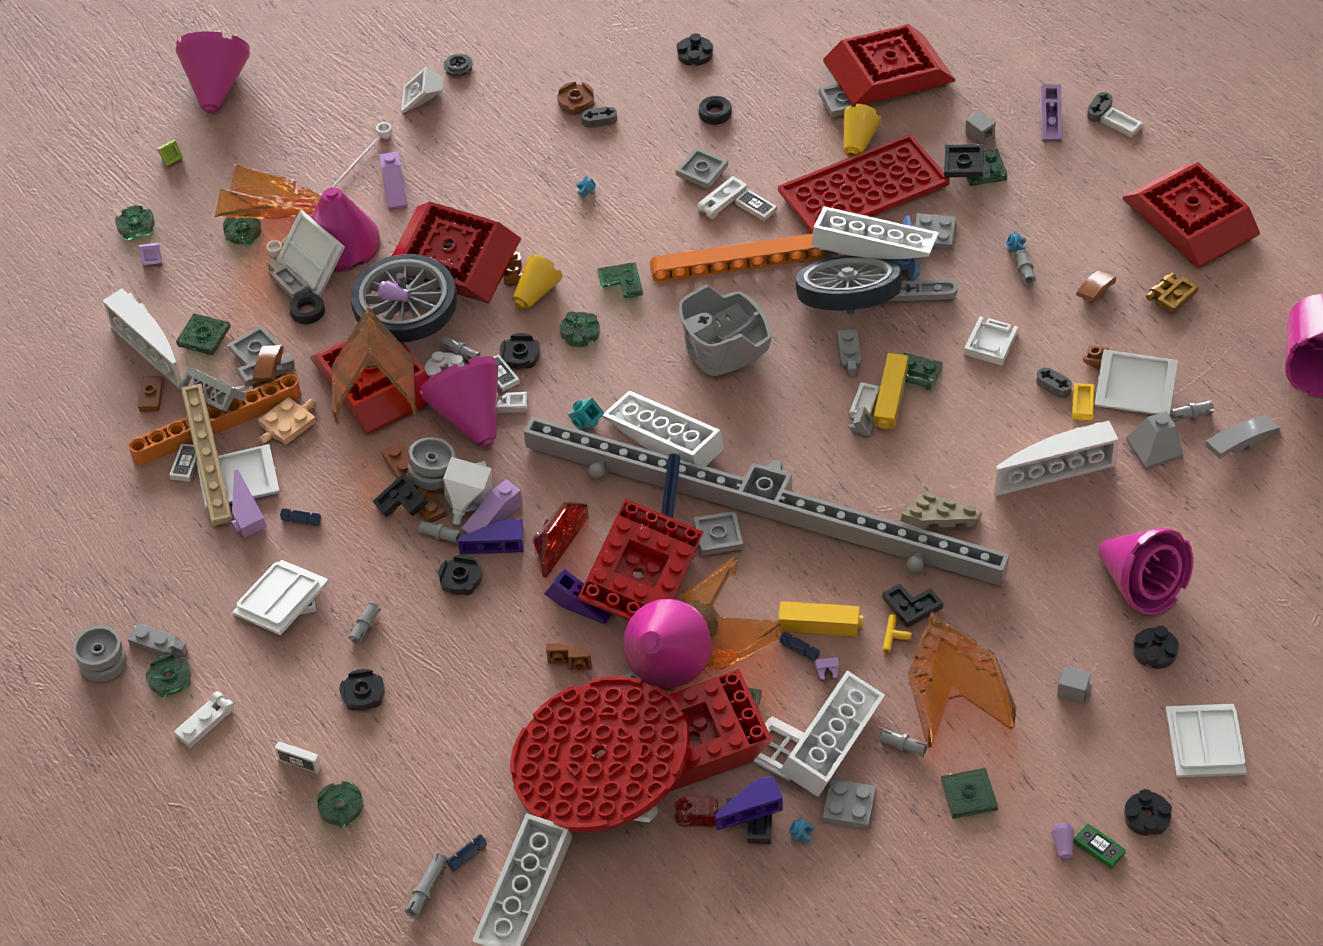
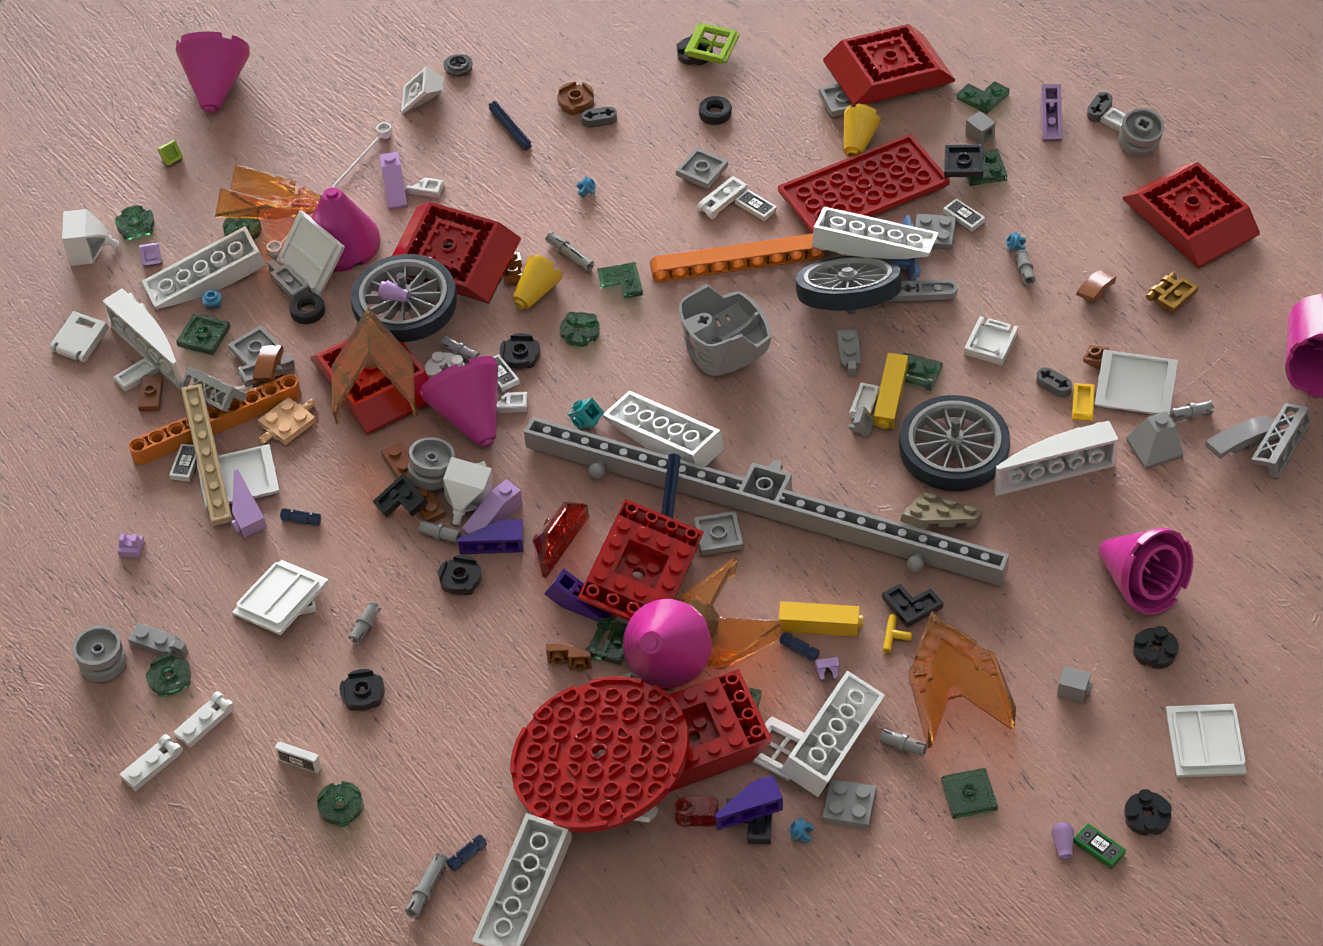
(78, 340): none -> white container
(84, 237): none -> white piece
(130, 545): none -> lavender tile
(133, 375): none -> white tile
(151, 763): none -> white plate
(205, 270): none -> white slope
(212, 298): none -> dark azure plate
(426, 187): none -> white tile
(510, 125): none -> dark blue axle
(563, 247): none -> light grey pin
(613, 646): none -> clear green plate
(727, 48): none -> lime piece
(954, 442): none -> wheel
(964, 215): none -> tile
(983, 100): none -> clear green plate
(1141, 132): none -> light grey wheel
(1289, 439): none -> light grey fence

